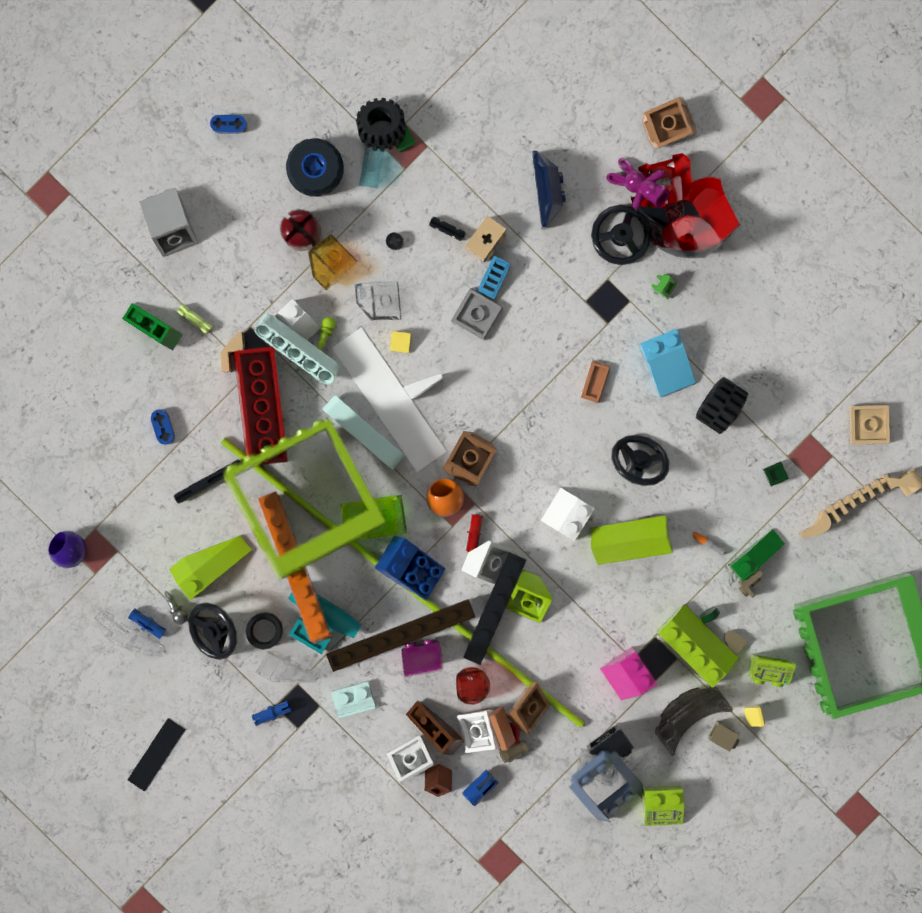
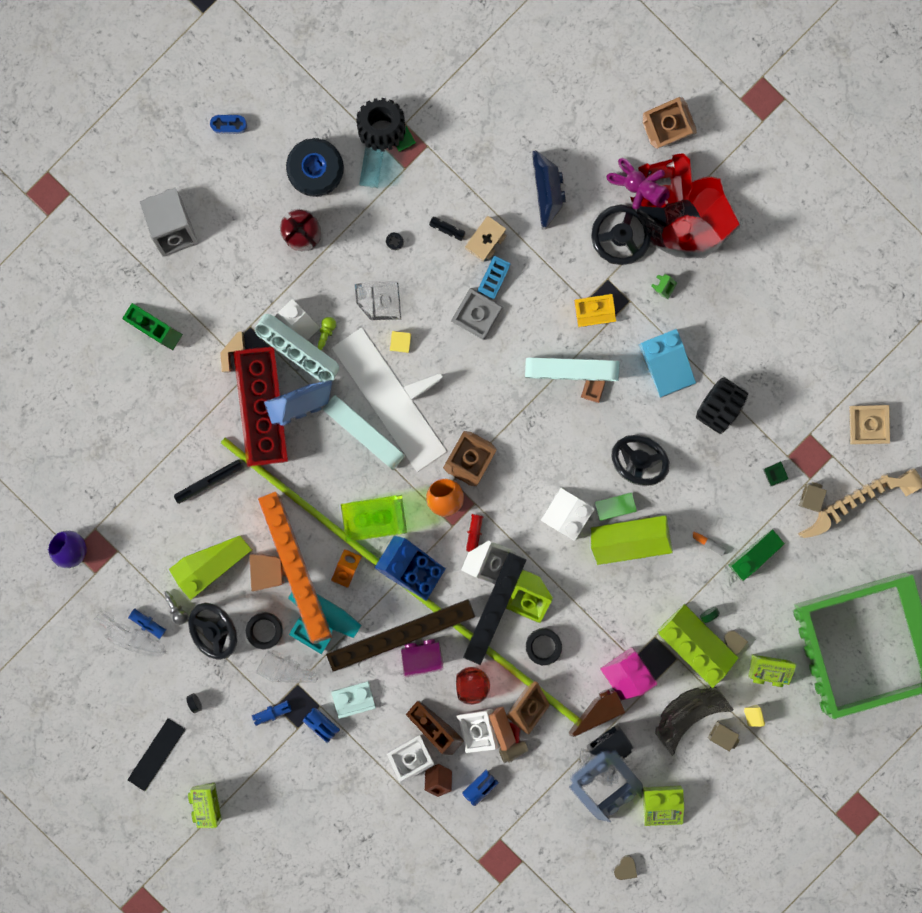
(158, 428): blue beam -> none
(194, 318): yellowish green axle -> none
(194, 703): none -> black tile
(205, 806): none -> lime slope
(265, 571): none -> medium nougat torso
(299, 402): none -> medium blue slope
(321, 725): none -> blue arm
(326, 542): lime door -> none
(330, 261): clear yellow slope -> none
(344, 570): none -> orange bracket
(543, 632): none -> black tyre
(572, 369): none -> light aqua beam
(595, 310): none -> yellow plate
(598, 712): none -> reddish brown slope
(615, 506): none -> bright green slope
(625, 869): none -> dark tan tile
(752, 580): dark tan bracket -> none
(813, 497): none -> dark tan brick

